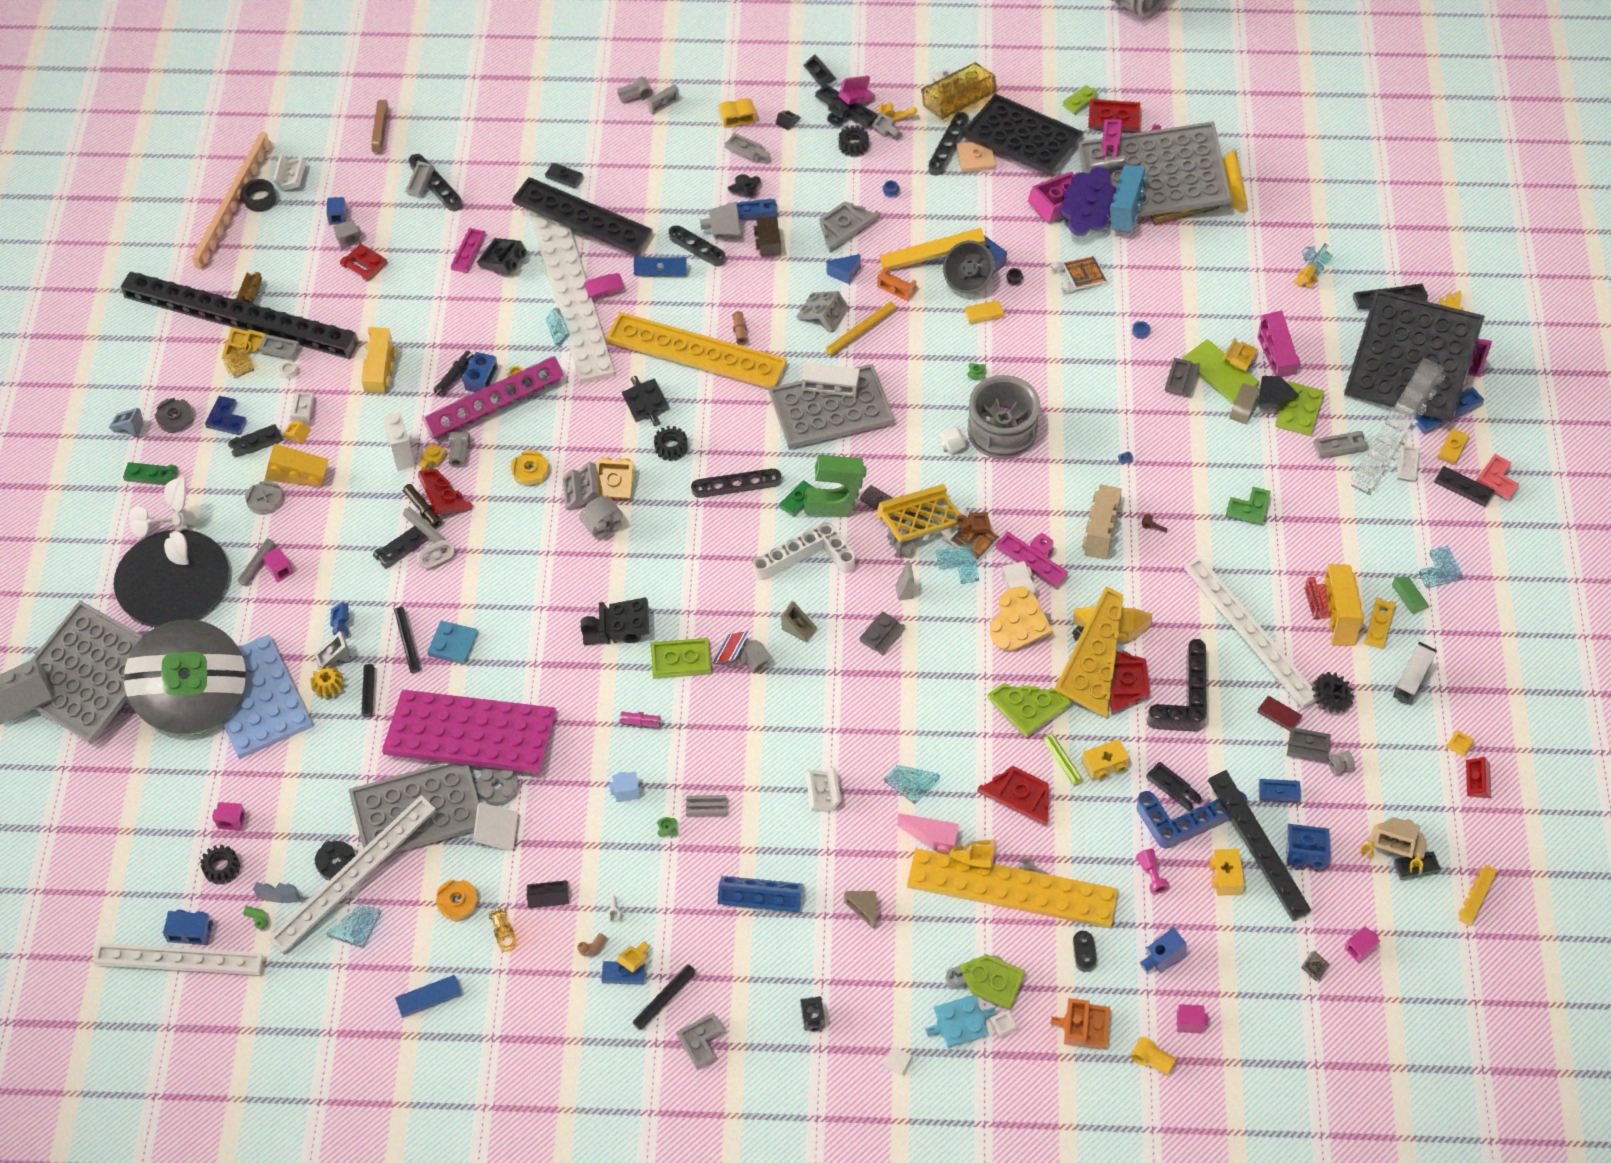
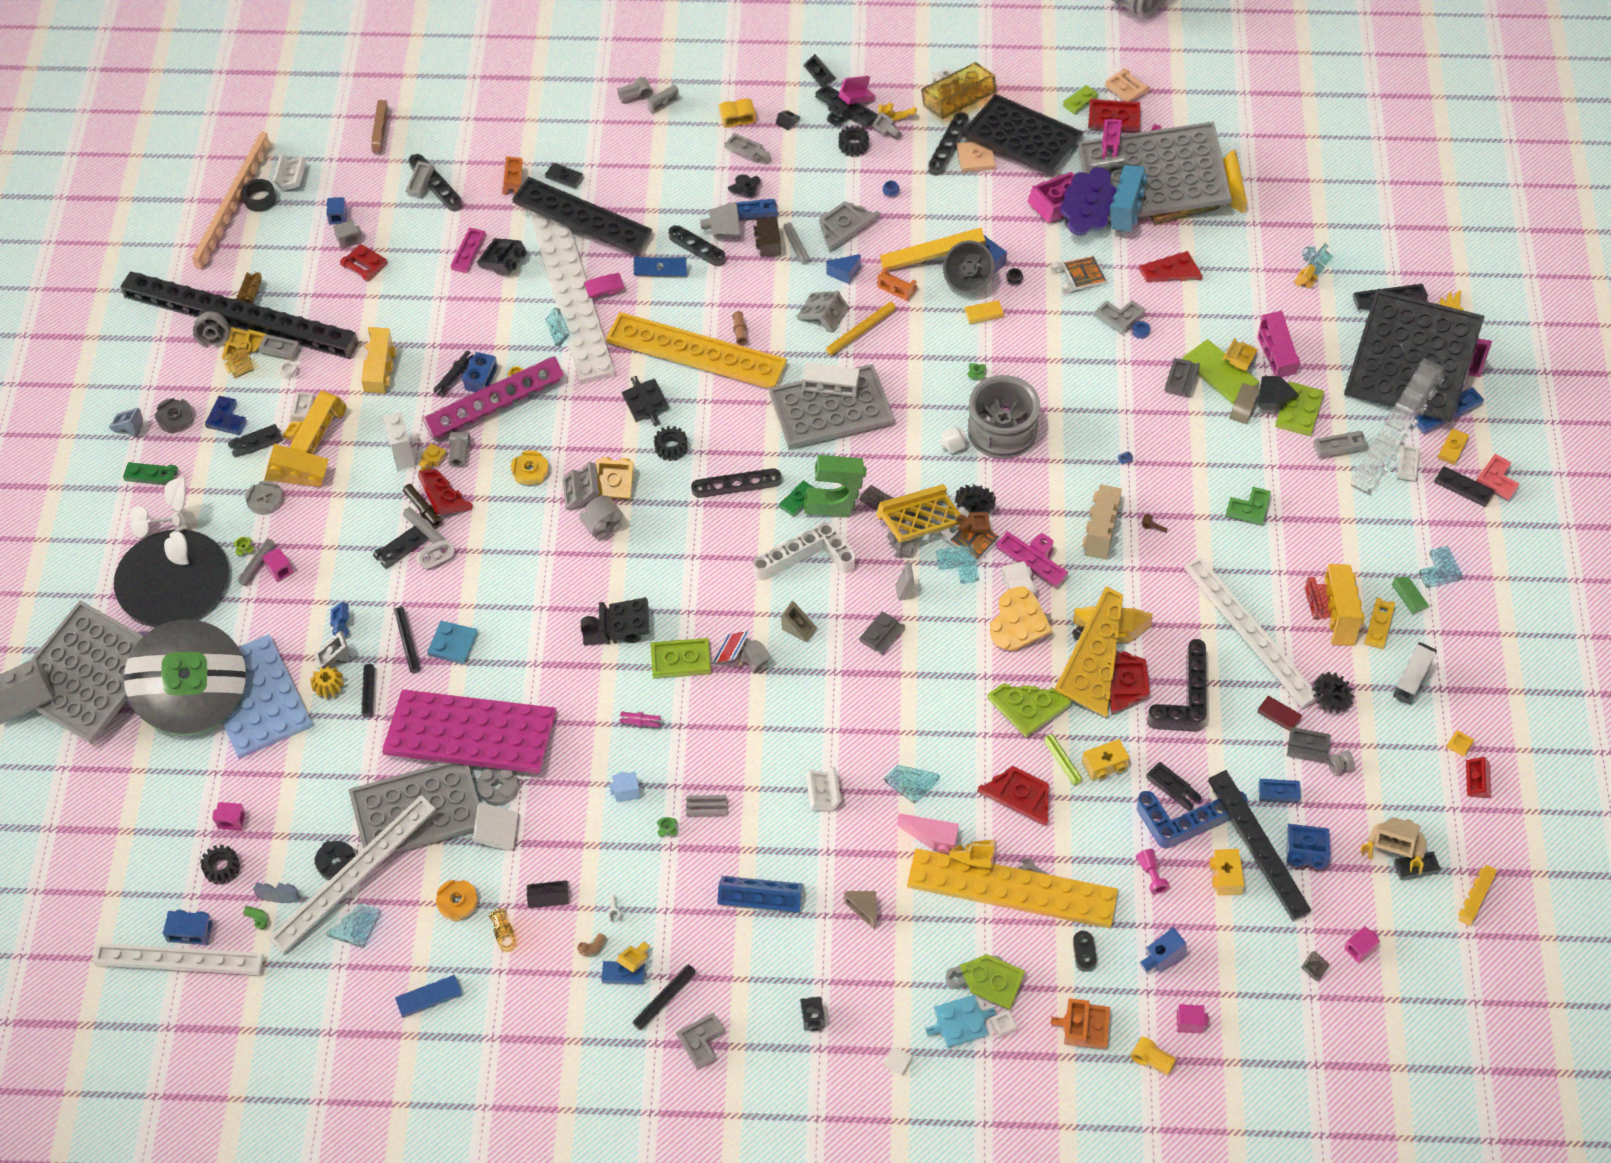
(211, 329): none -> light grey cylinder
(243, 541): none -> lime plate
(317, 421): none -> yellow beam
(512, 174): none -> orange hinge
(796, 243): none -> light grey axle
(975, 499): none -> black gear
(1120, 319): none -> light grey plate
(1124, 89): none -> light nougat plate
(1176, 266): none -> red wing

